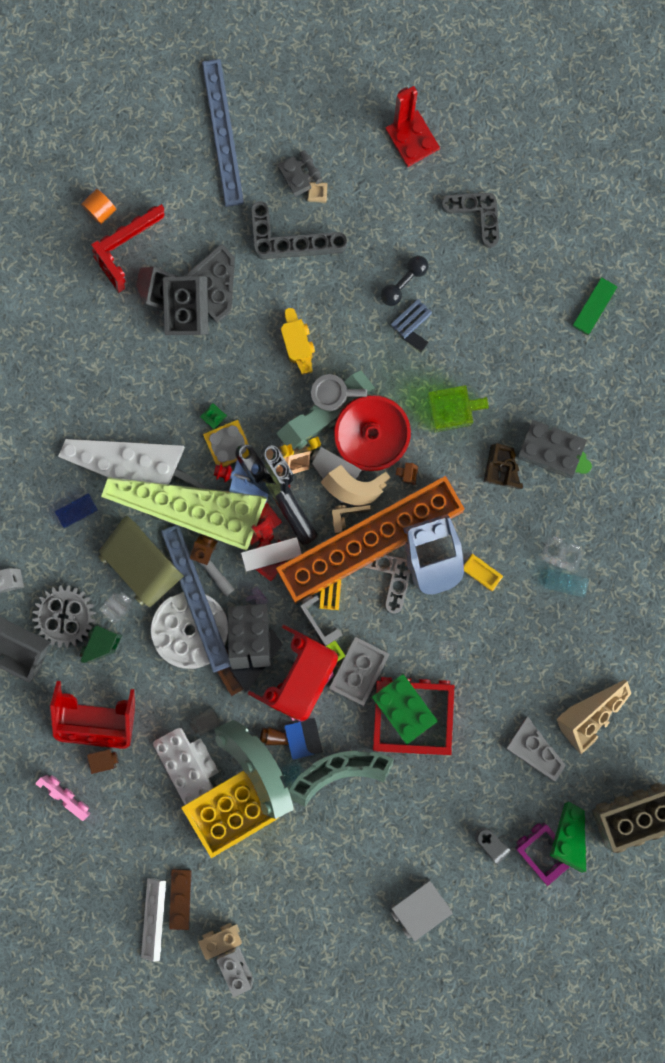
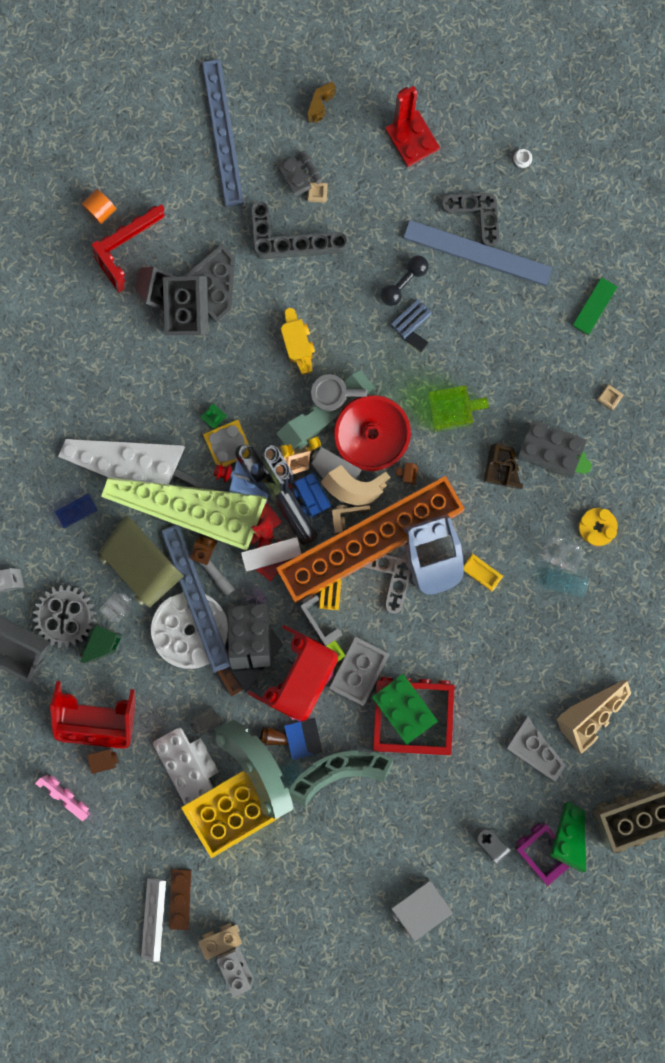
(312, 495): none -> blue brick
(317, 109): none -> pearl gold slope
(478, 253): none -> sand blue tile
(522, 158): none -> white plate
(603, 517): none -> yellow plate
(610, 397): none -> tan tile

